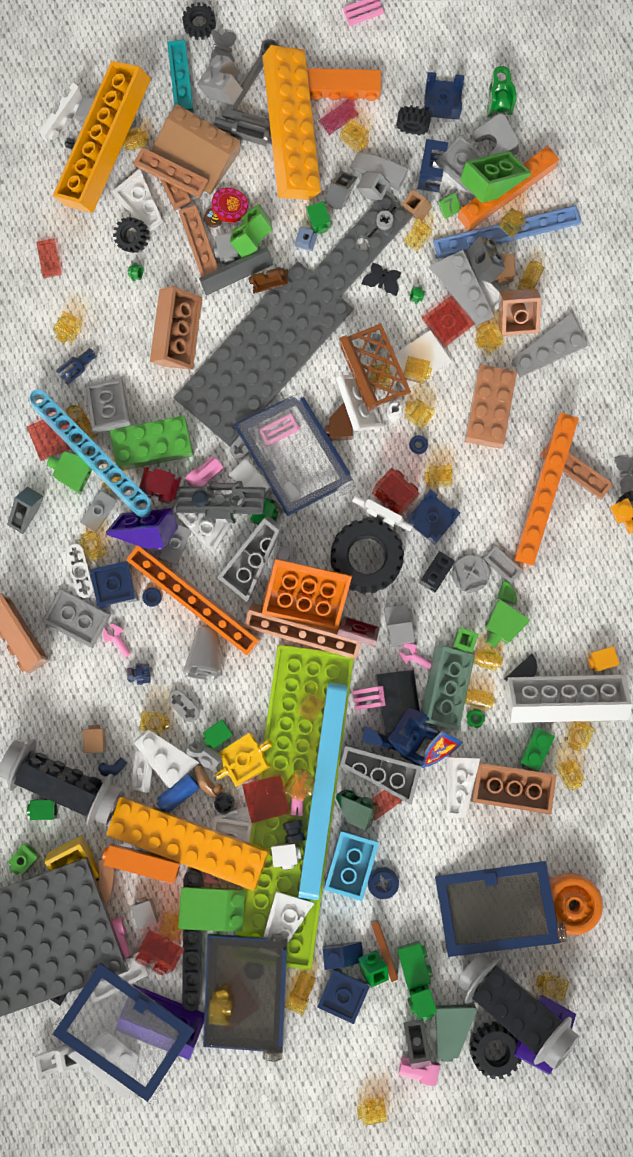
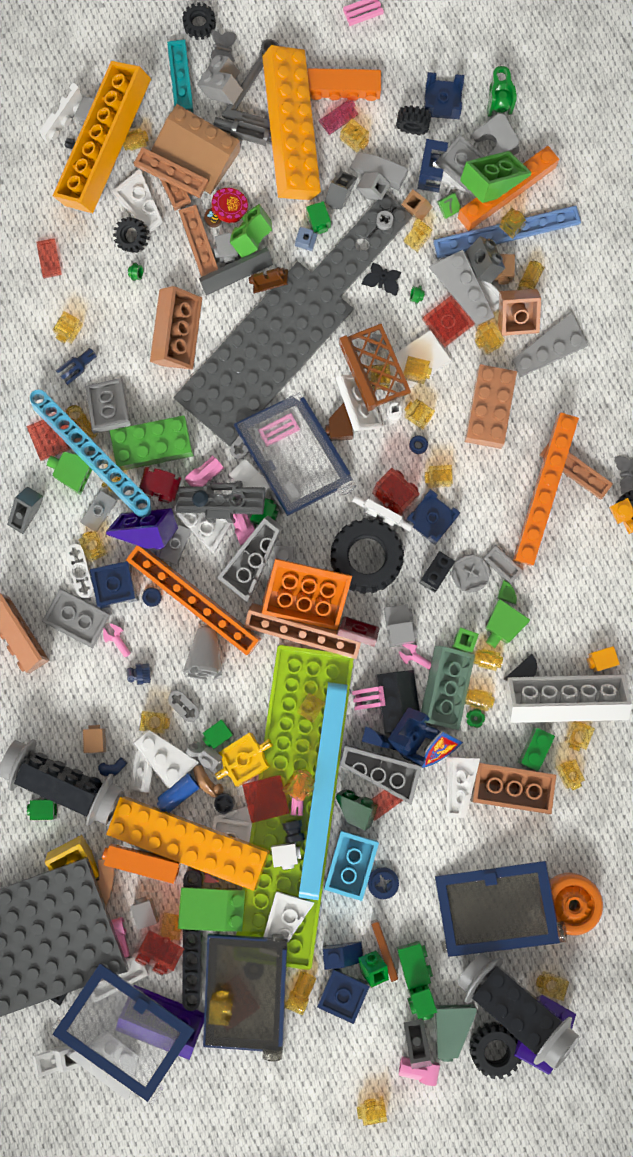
(30, 857): bright green brick -> none
(243, 527): none -> bright pink piece

